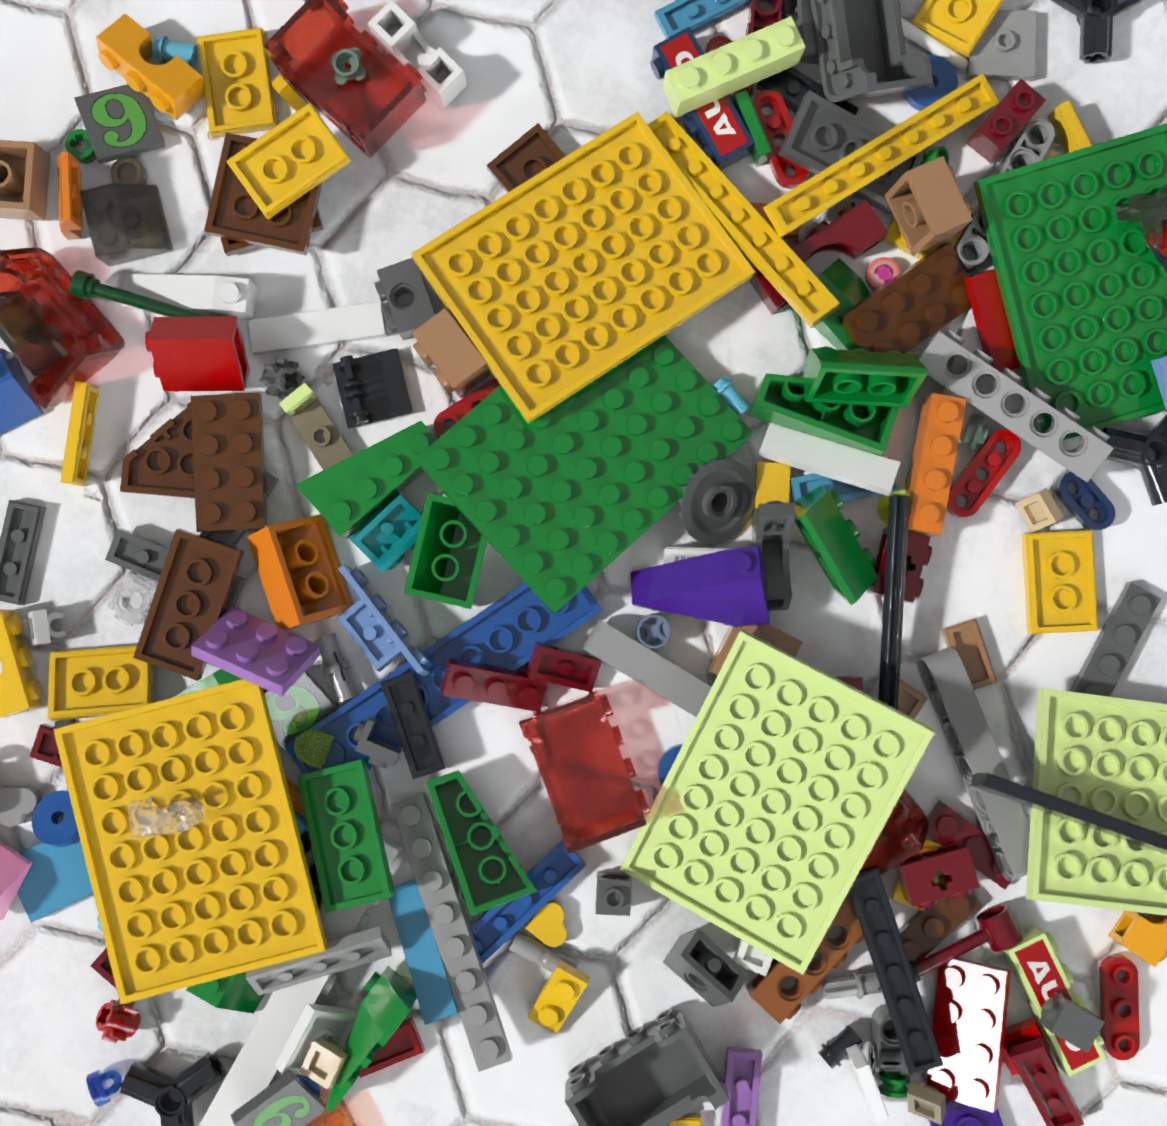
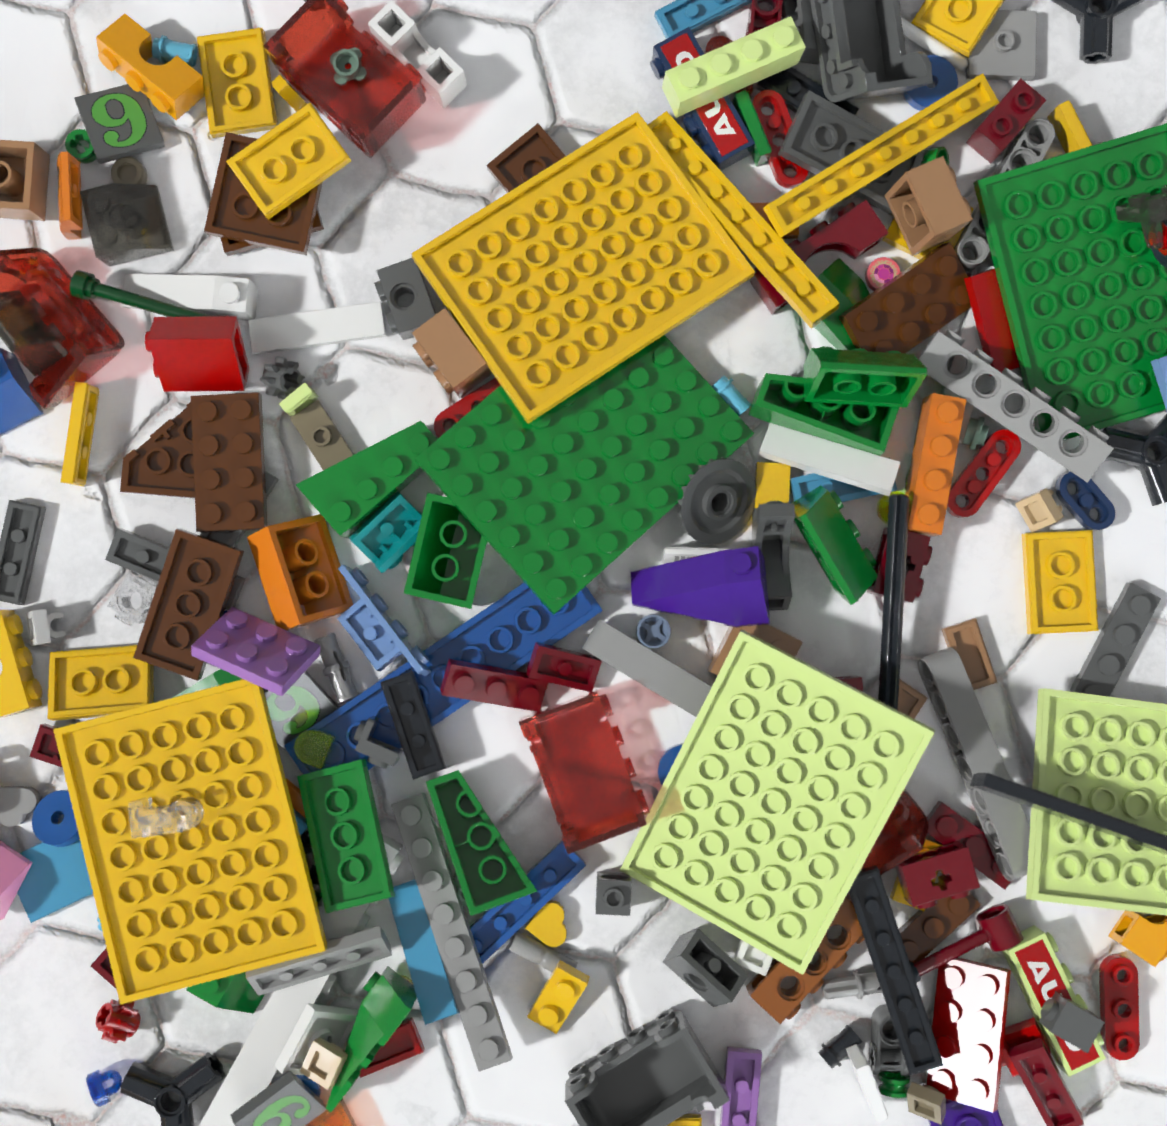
(372, 387): black hinge -> none

